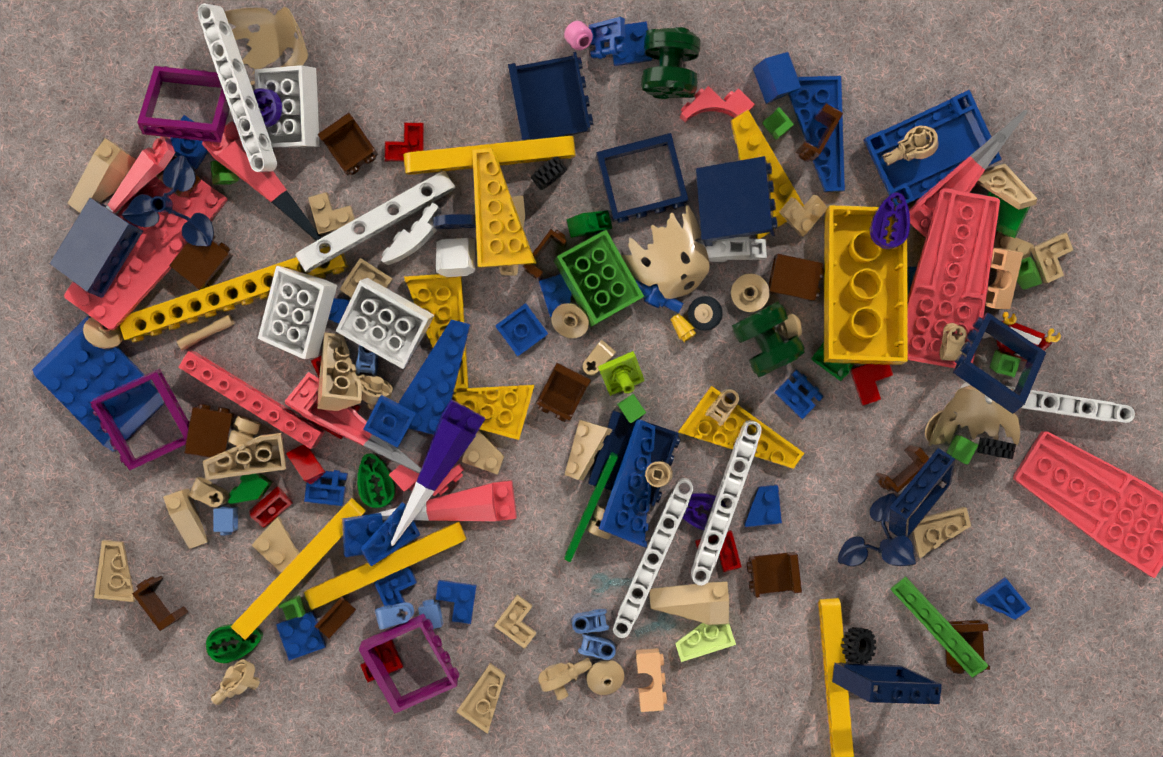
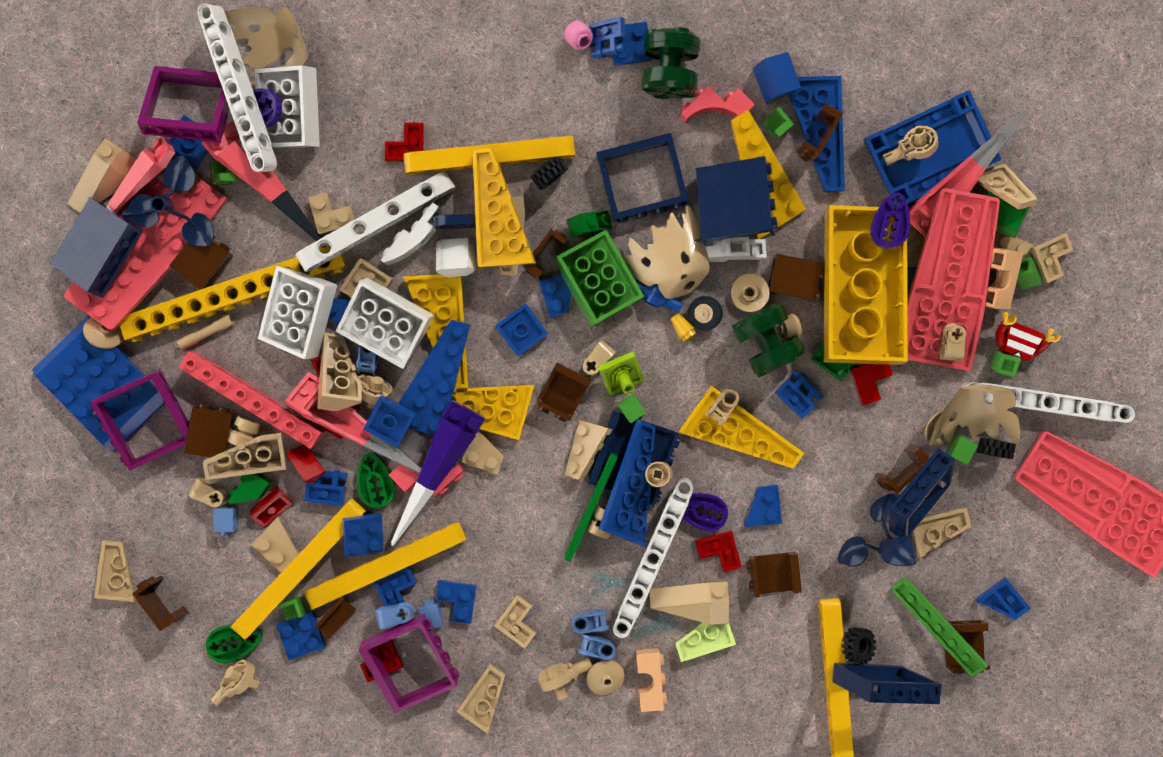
(186, 518): tan slope -> none
(348, 144): reddish brown panel -> none
(379, 543): blue wing -> none
(481, 503): coral plate -> none
(550, 98): dark blue panel -> none
(565, 325): tan dish -> none
(721, 517): white beam -> none
(803, 217): tan plate -> none
(987, 384): dark blue window -> none

